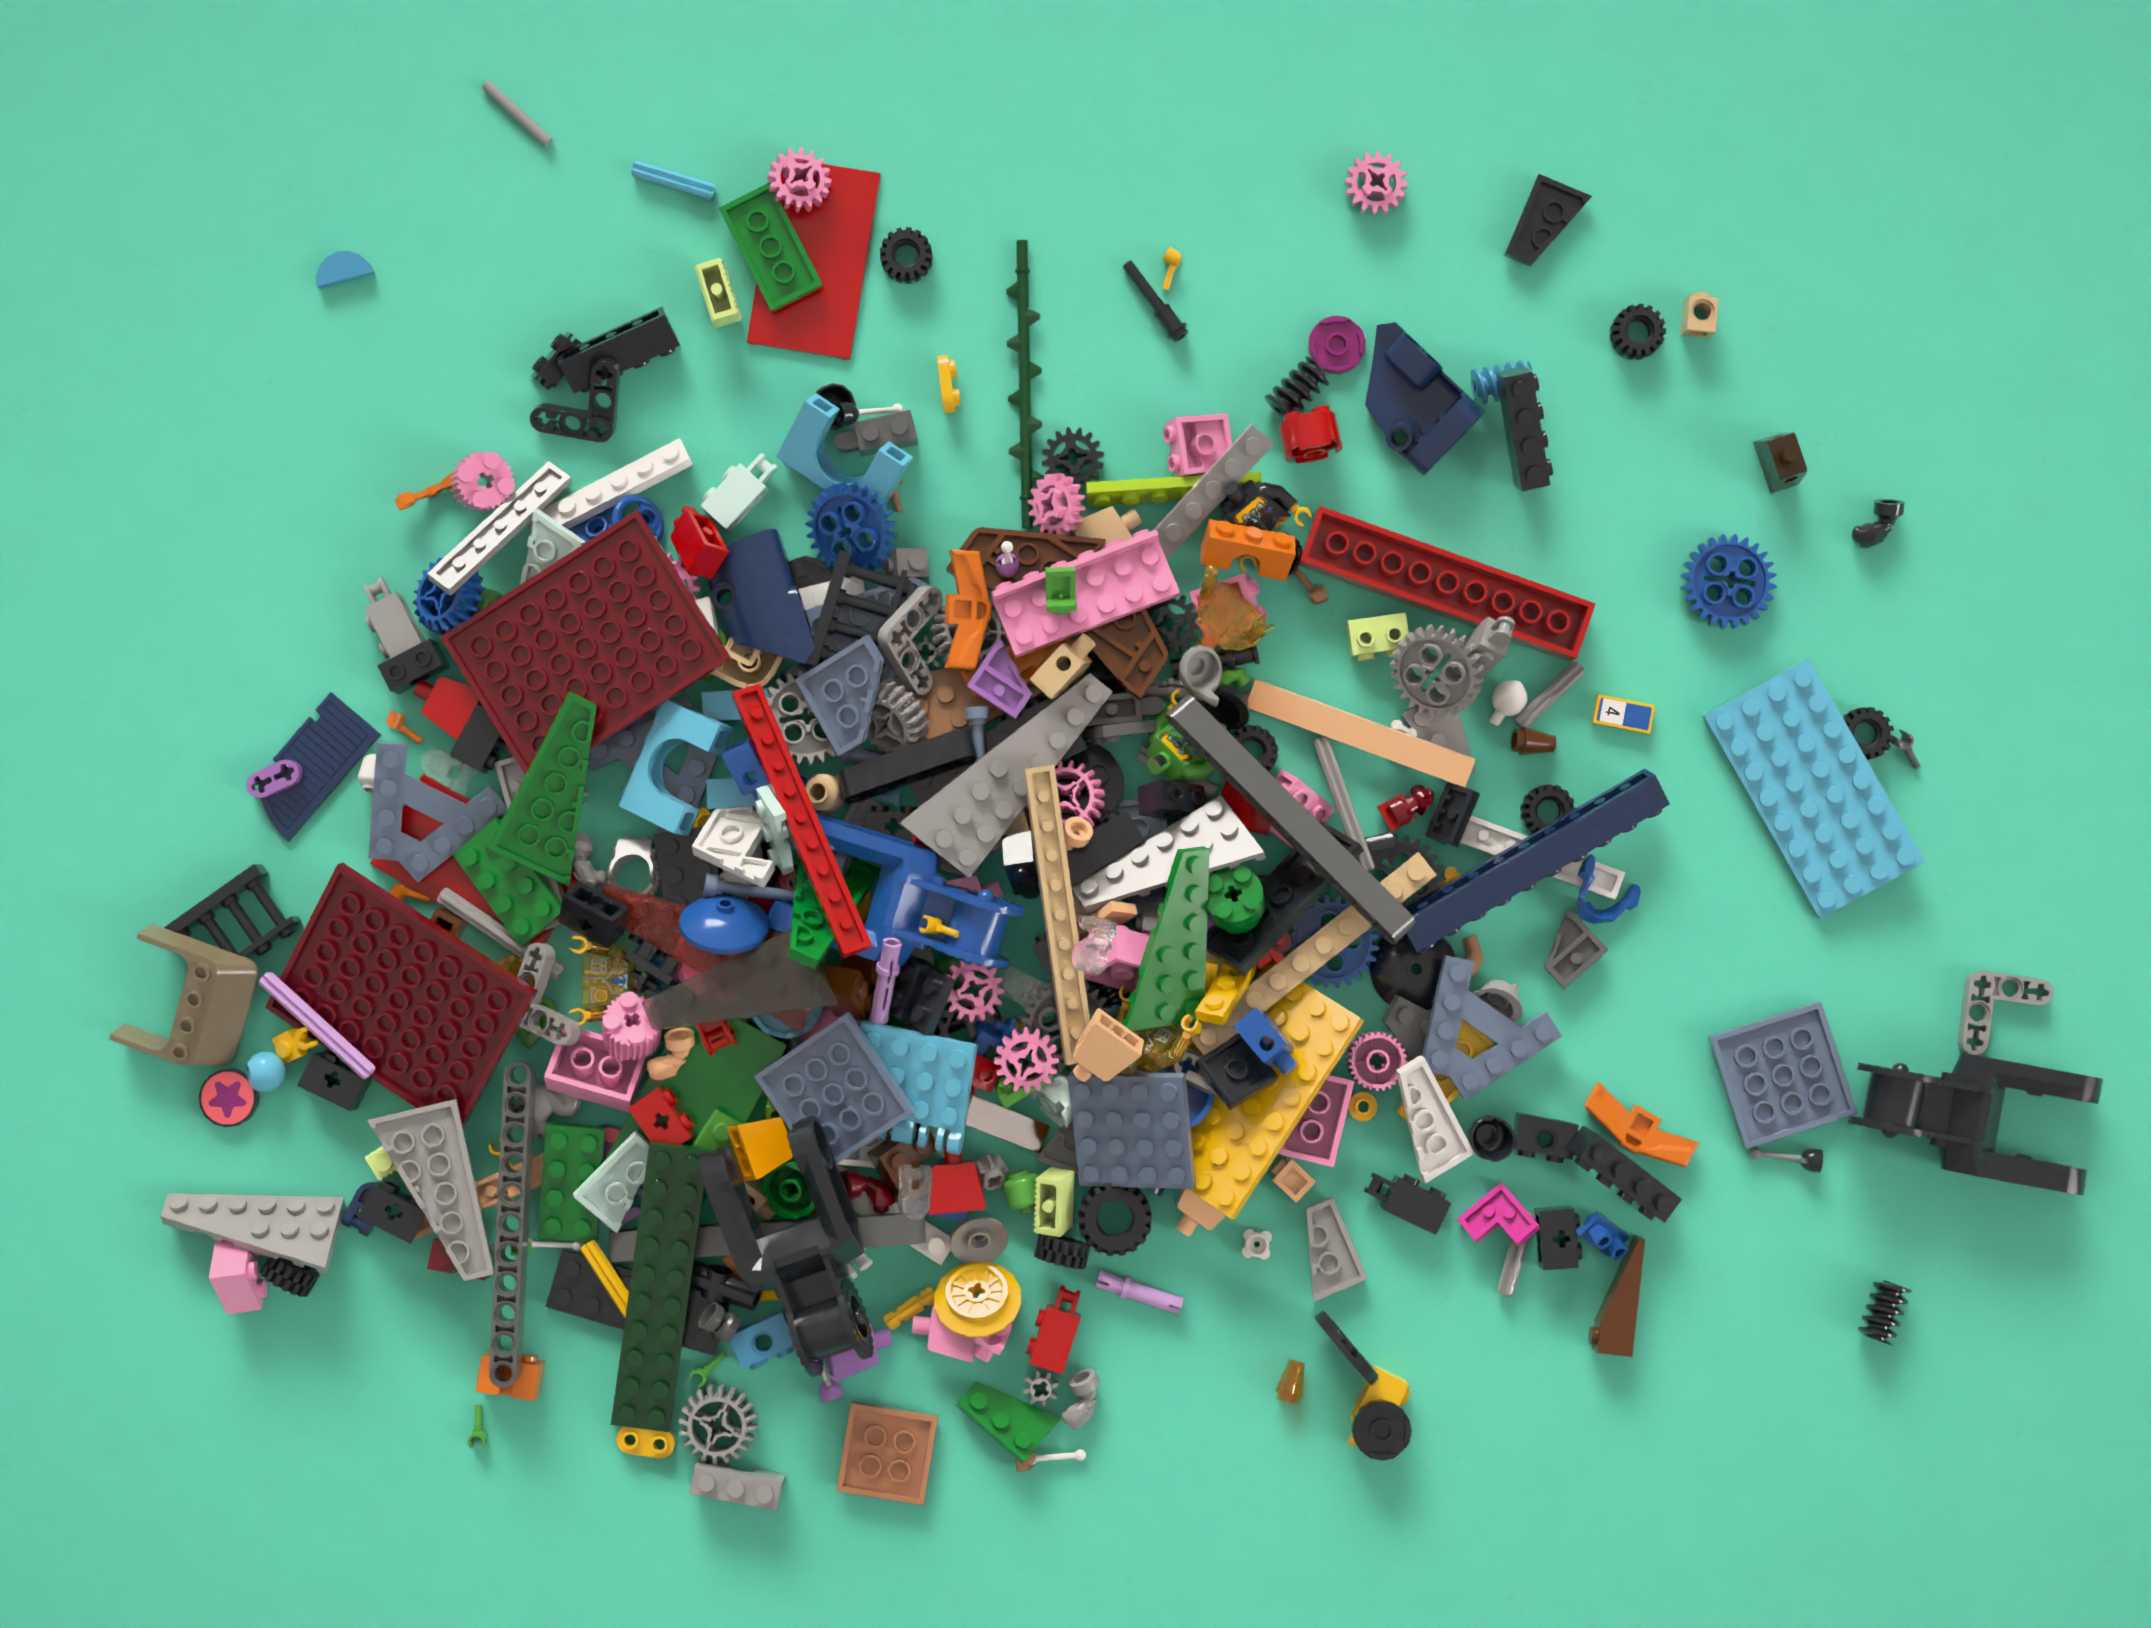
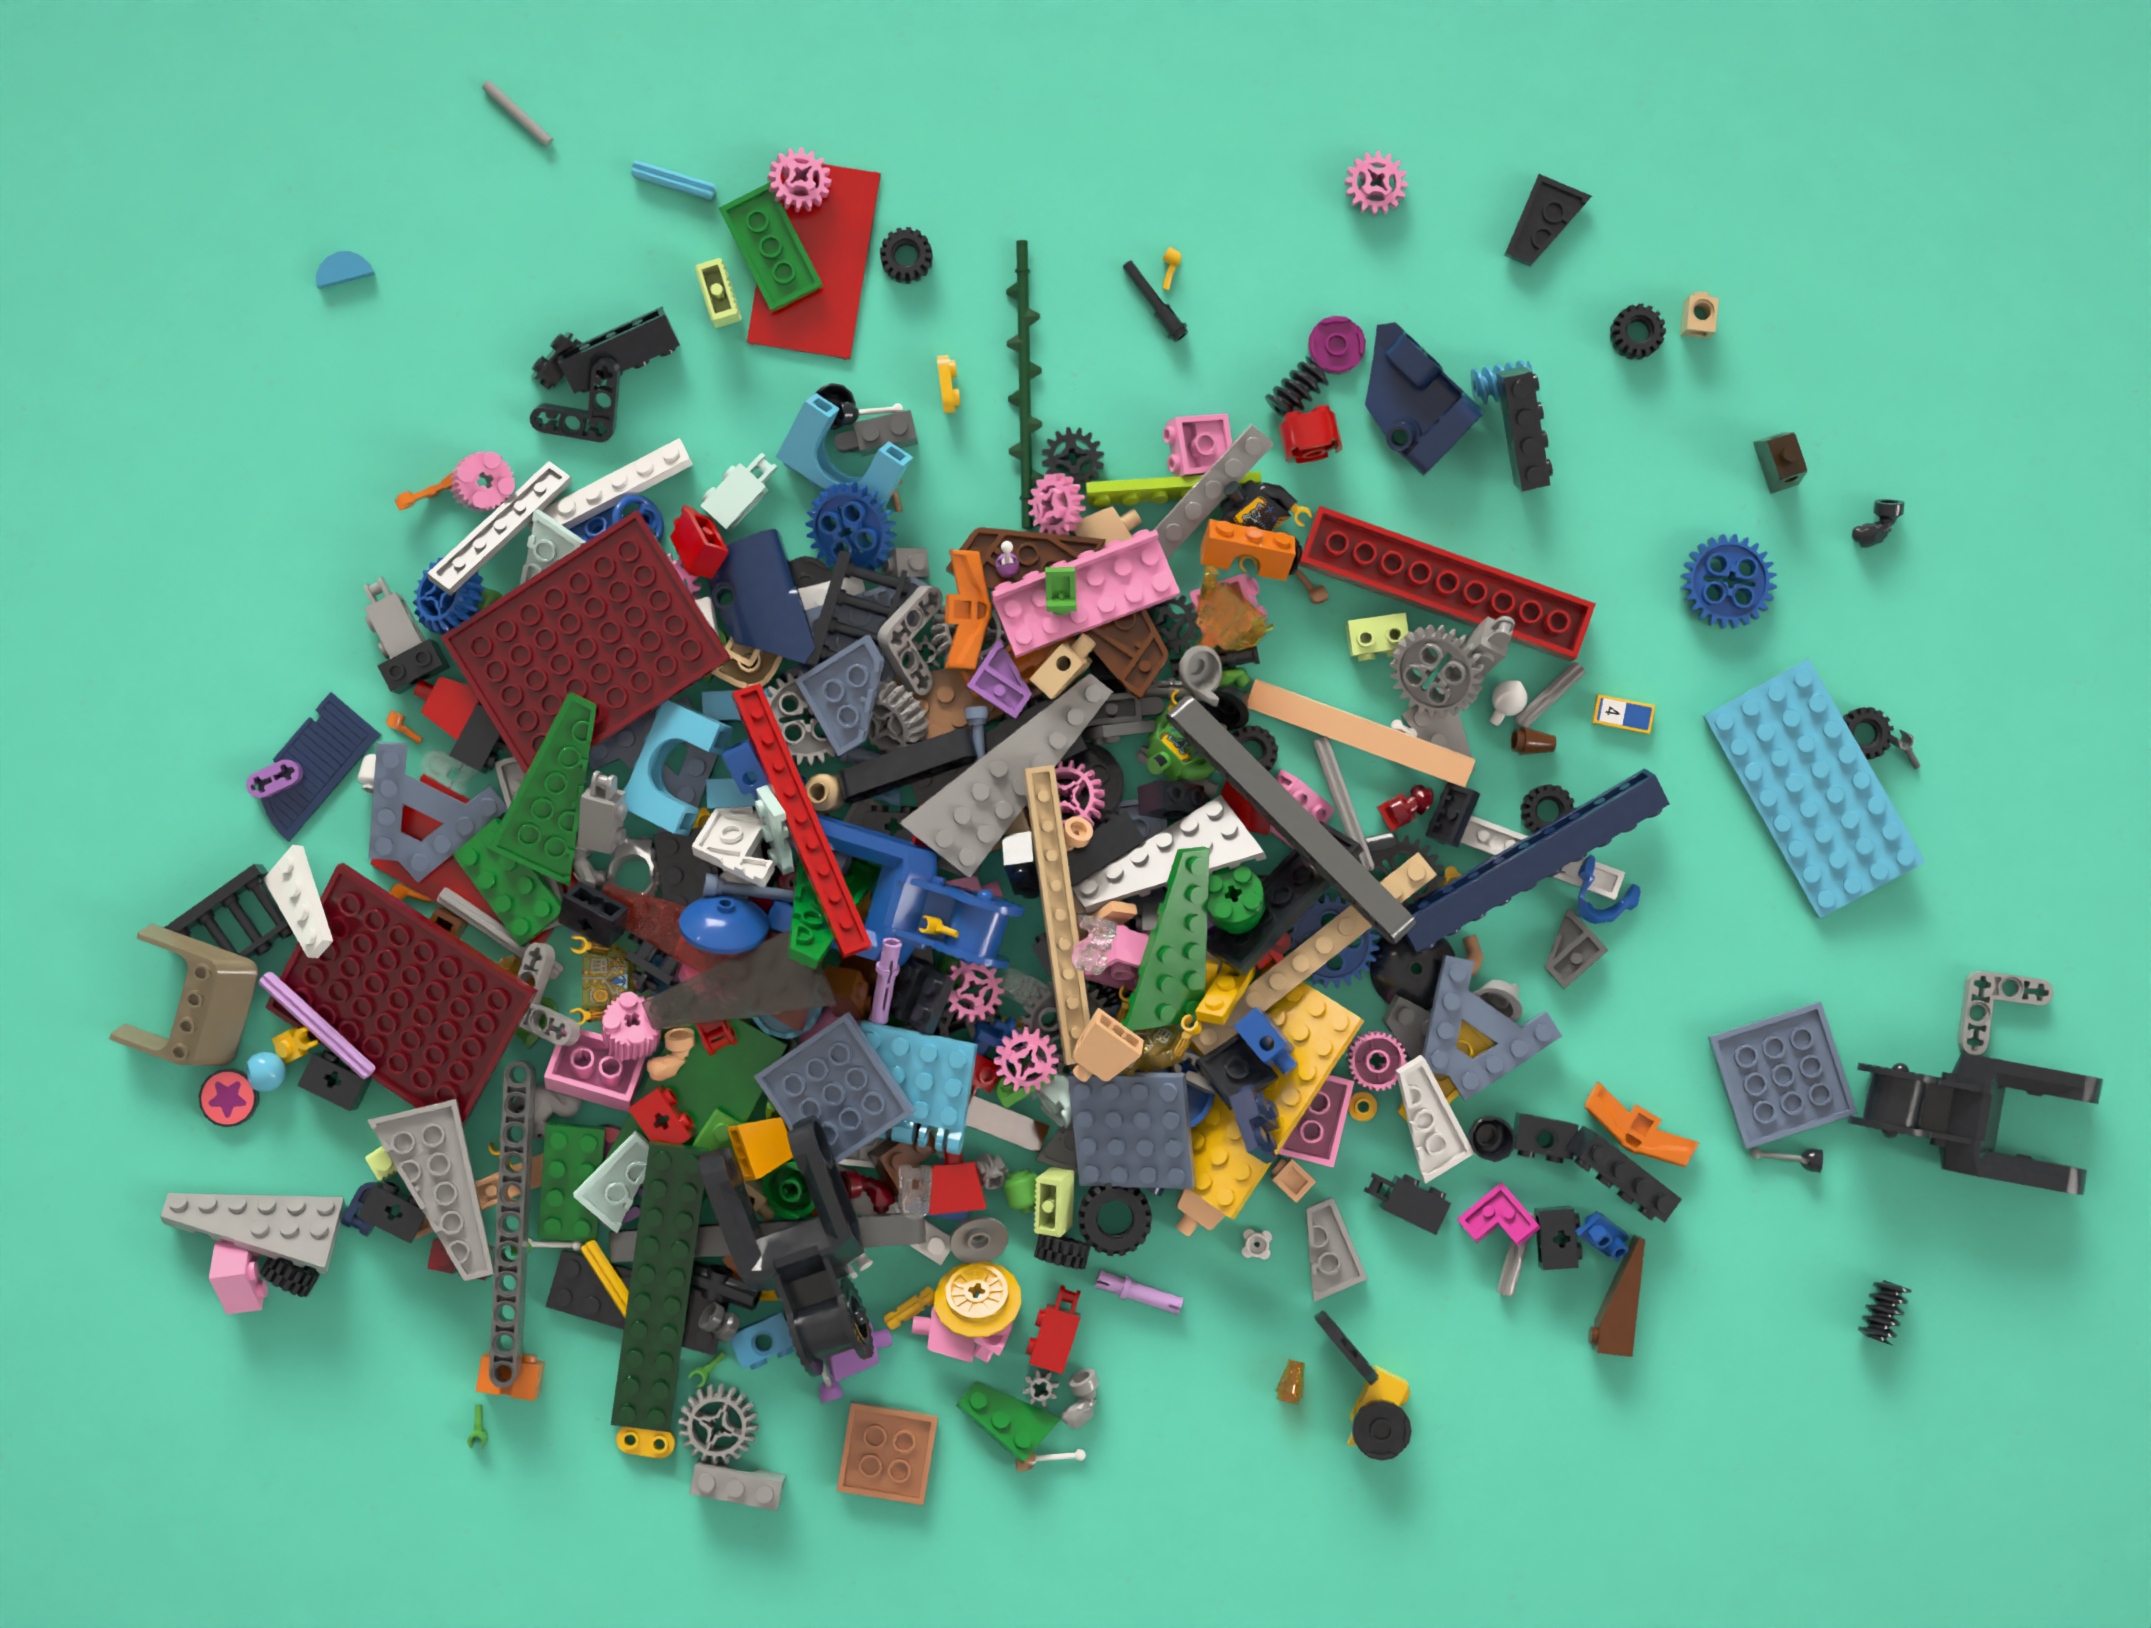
(299, 901): none -> white wing
(602, 815): none -> light grey brick
(1255, 1119): none -> dark blue plate

